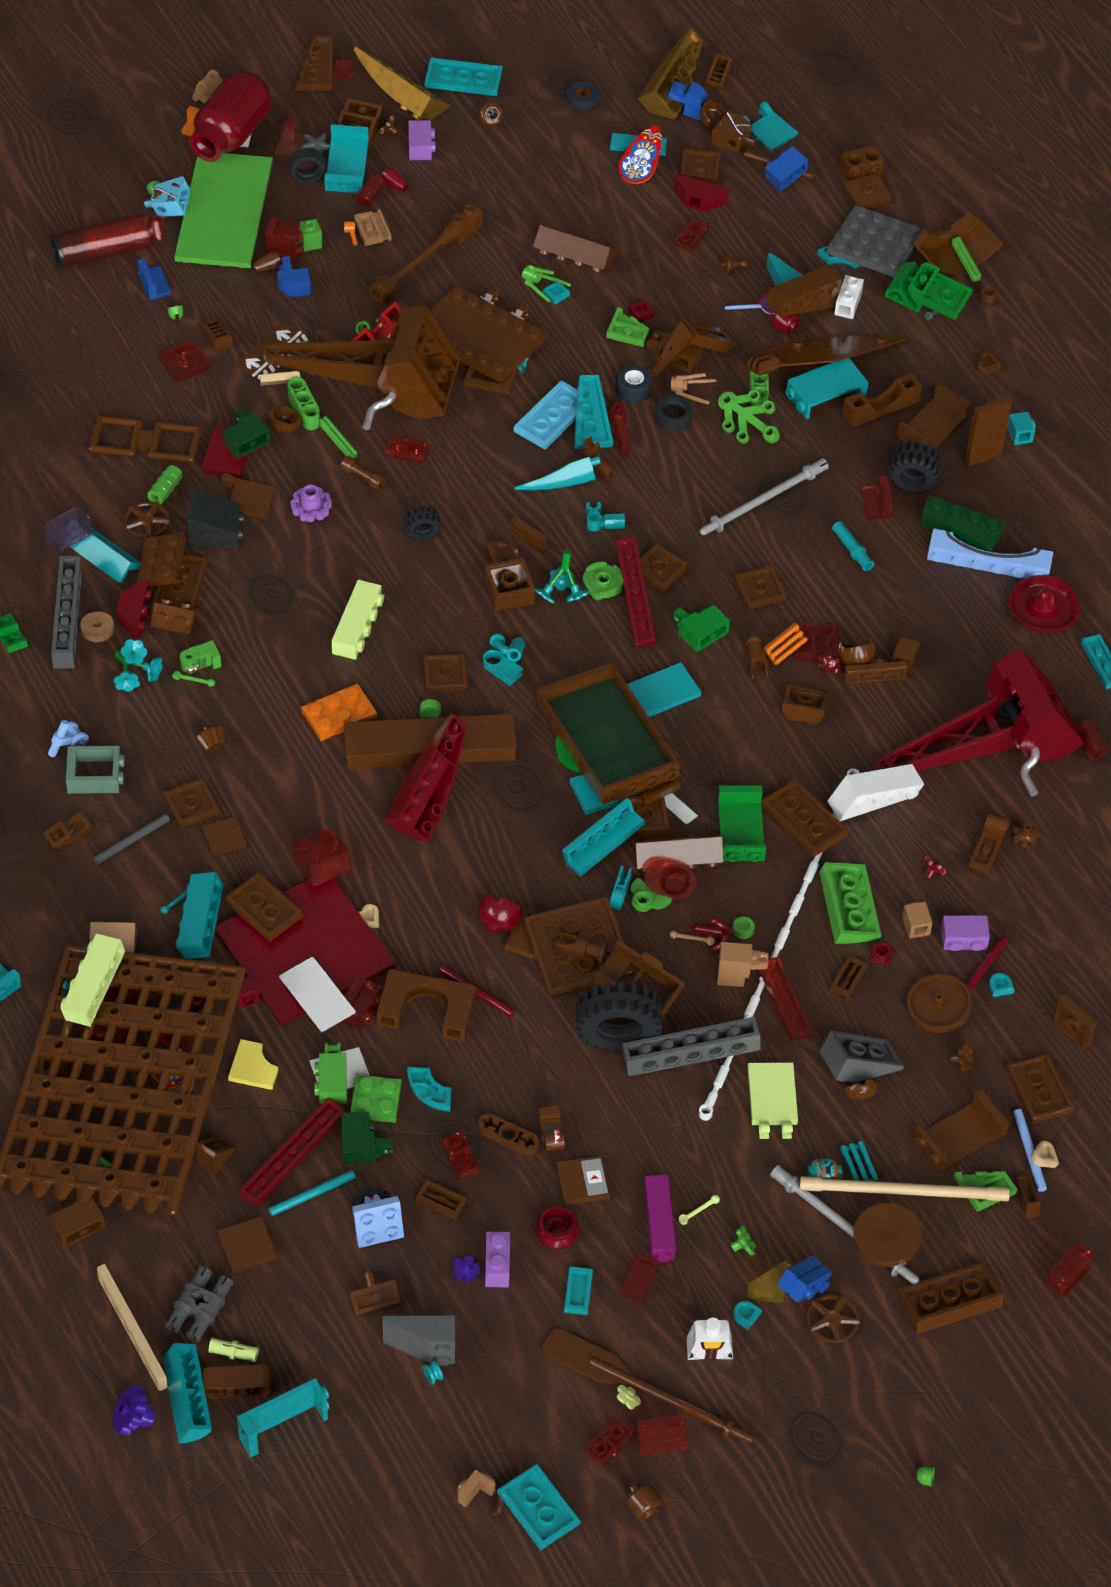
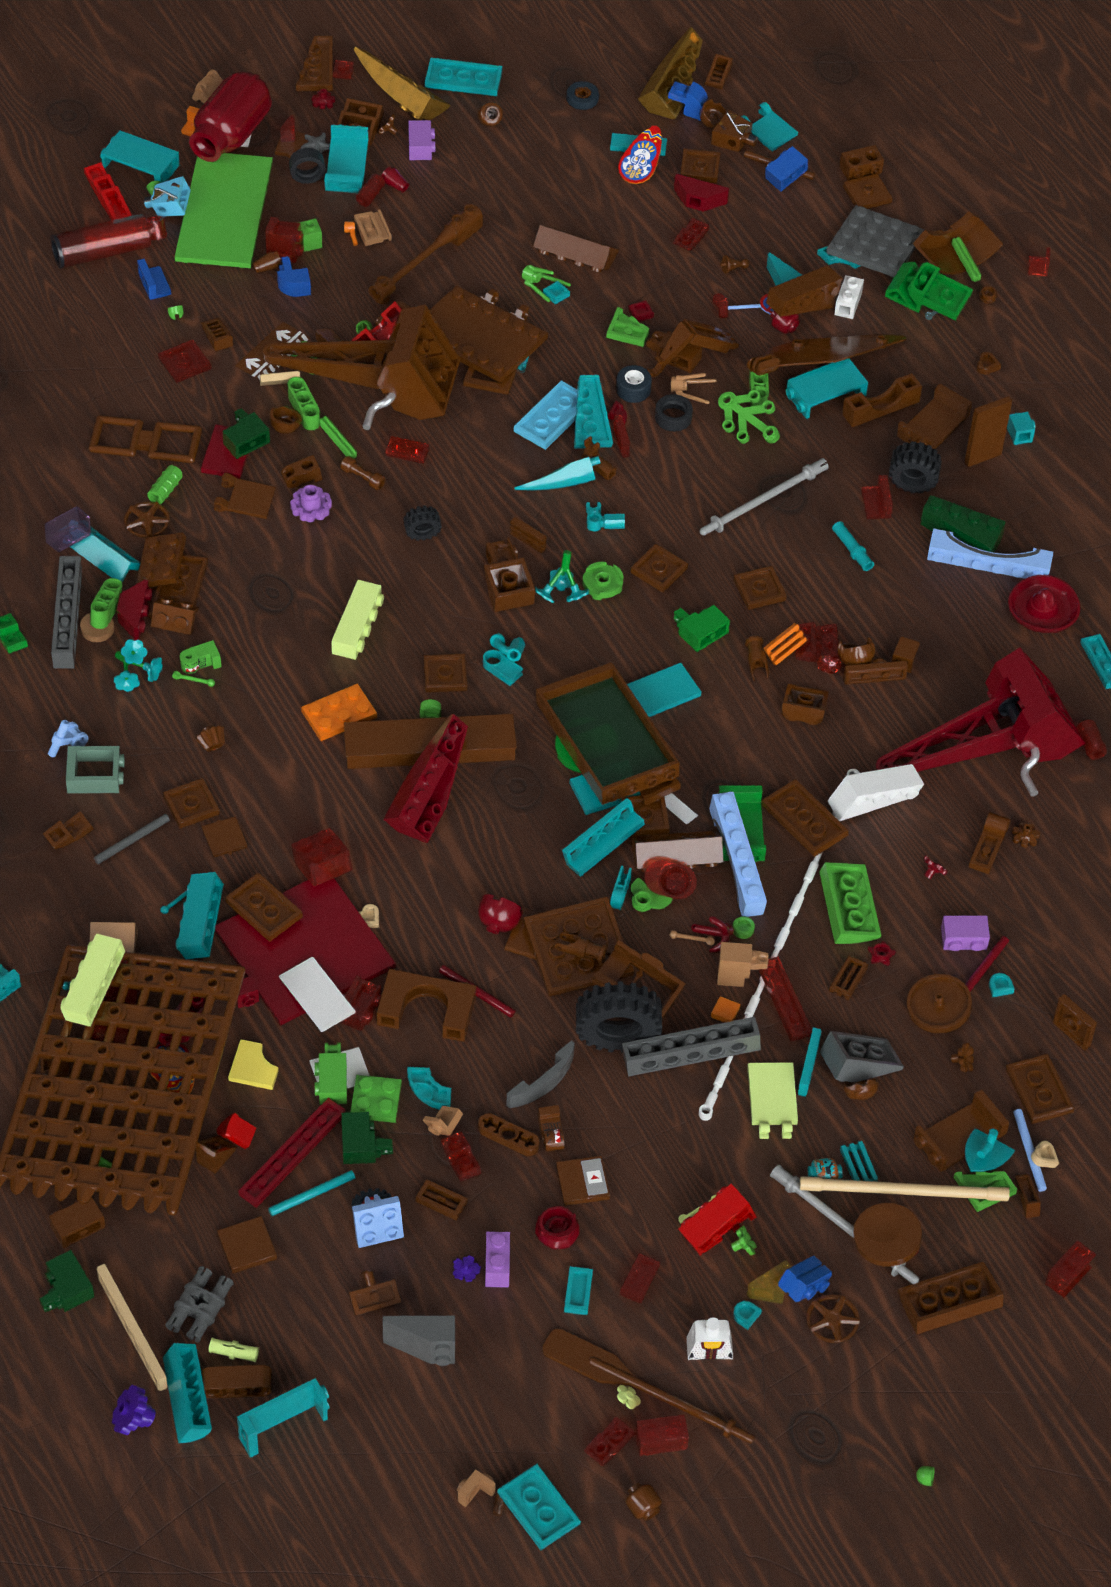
(69, 1283): none -> dark green hinge
(105, 603): none -> bright green beam
(107, 192): none -> red slope
(141, 155): none -> teal panel
(213, 521): pearl dark grey slope -> none
(237, 1130): none -> red tile
(301, 472): none -> reddish brown leg
(323, 99): none -> dark red plant
(432, 1372): teal bush -> none
(444, 1121): none -> medium nougat bracket
(524, 1094): none -> dark grey slope
(635, 591): dark red plate -> none
(659, 1218): magenta brick -> none
(716, 1218): none -> red wedge
(722, 303): none -> clear red arm
(725, 1010): none -> orange tile
(747, 880): none -> light blue arch
(809, 1062): none -> teal tile
(917, 920): medium nougat brick -> none
(986, 1152): none -> teal shield
(1039, 265): none -> clear red panel

